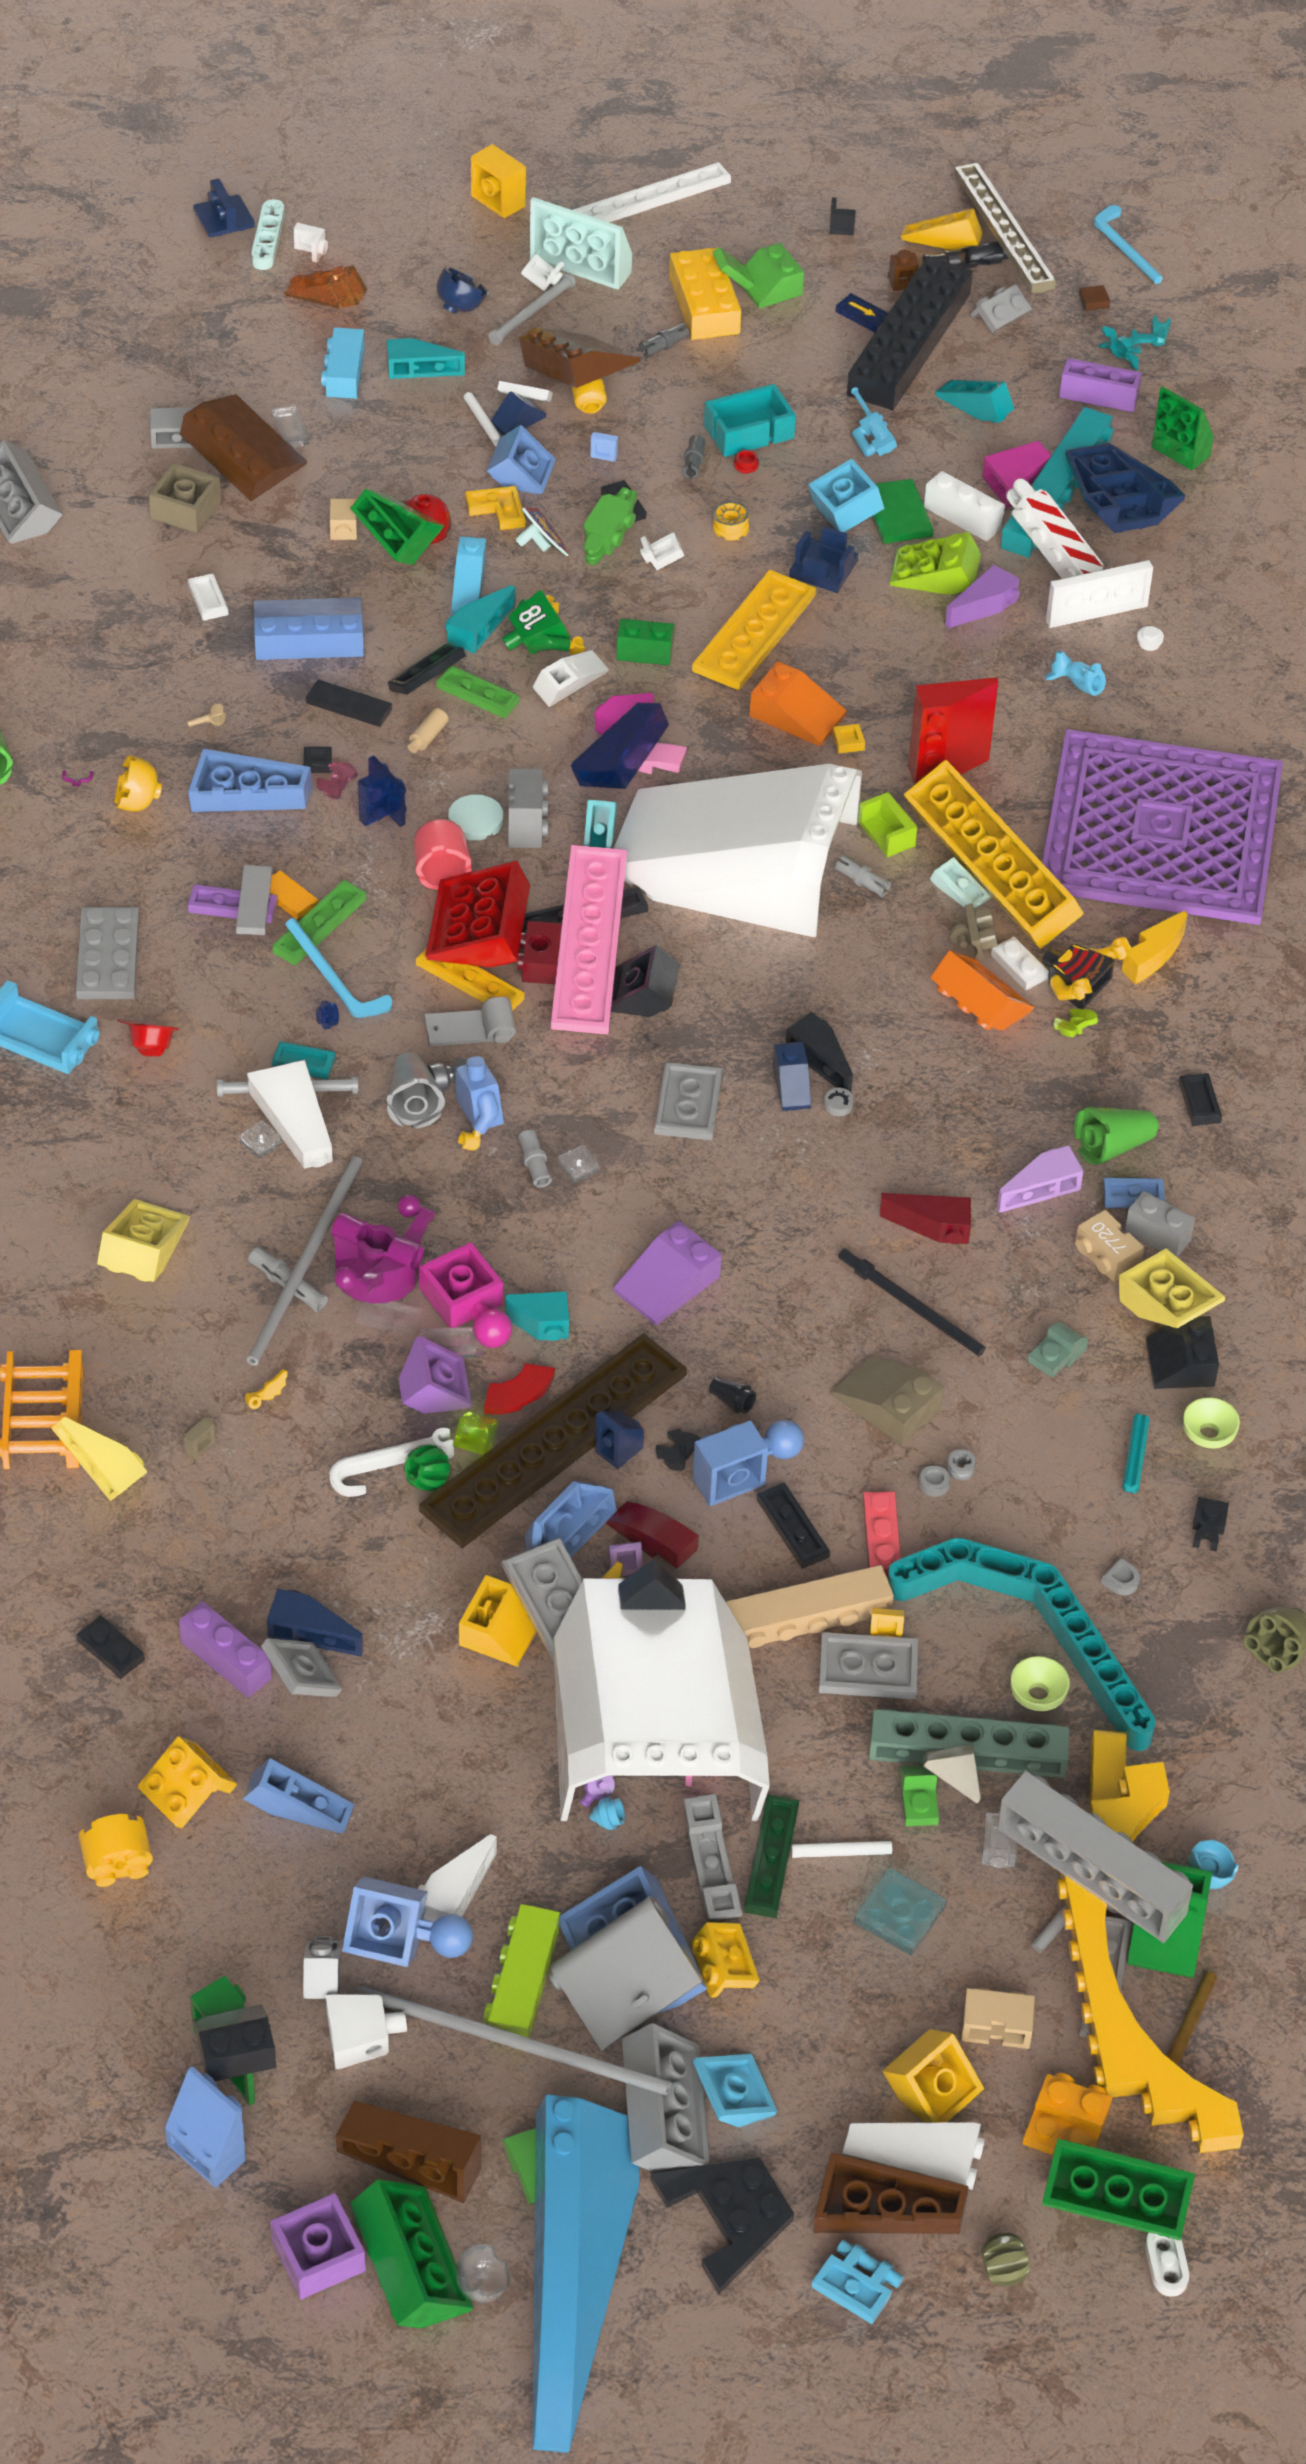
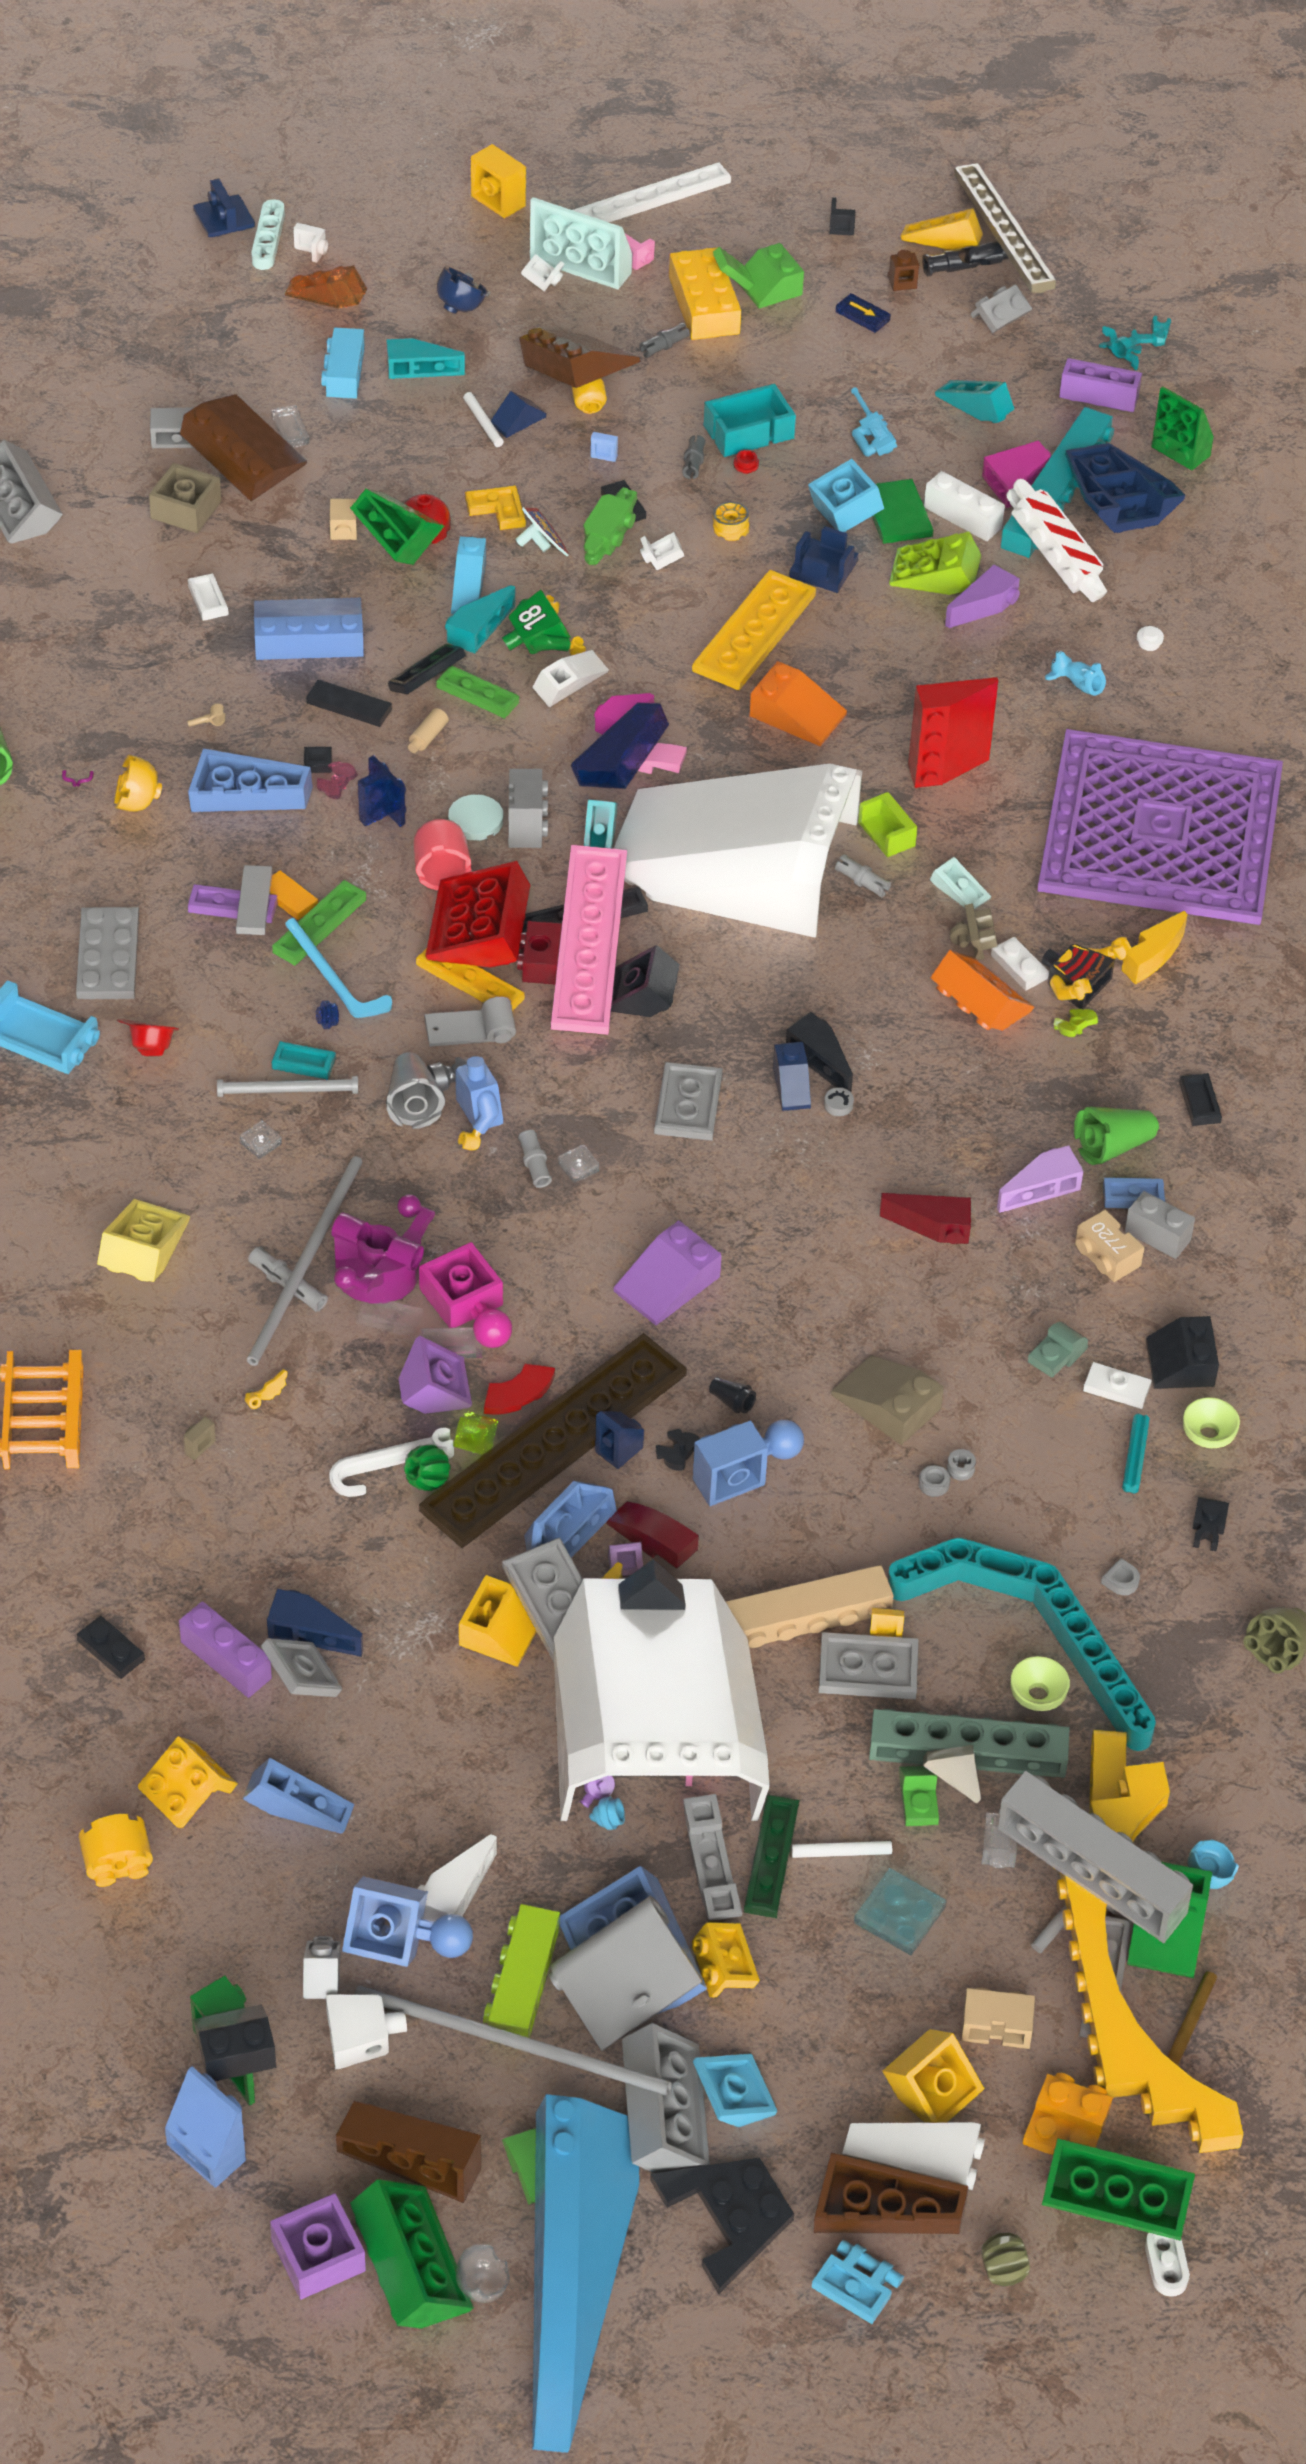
(105, 1460): light yellow slope -> none
(293, 1110): white slope -> none
(496, 336): light grey bar -> none
(521, 462): medium blue slope -> none
(525, 391): white tile -> none
(540, 1314): teal slope -> none
(641, 253): none -> bright pink bracket
(645, 641): green slope -> none
(793, 1525): black tile -> none
(848, 738): yellow plate -> none
(866, 1270): black bar -> none
(881, 1529): coral plate -> none
(910, 332): black brick -> none
(993, 854): yellow brick -> none
(1094, 297): reddish brown tile -> none
(1099, 594): white plate -> none
(1101, 223): medium azure piece -> none
(1117, 1385): none -> white plate
(1166, 1290): light yellow slope -> none

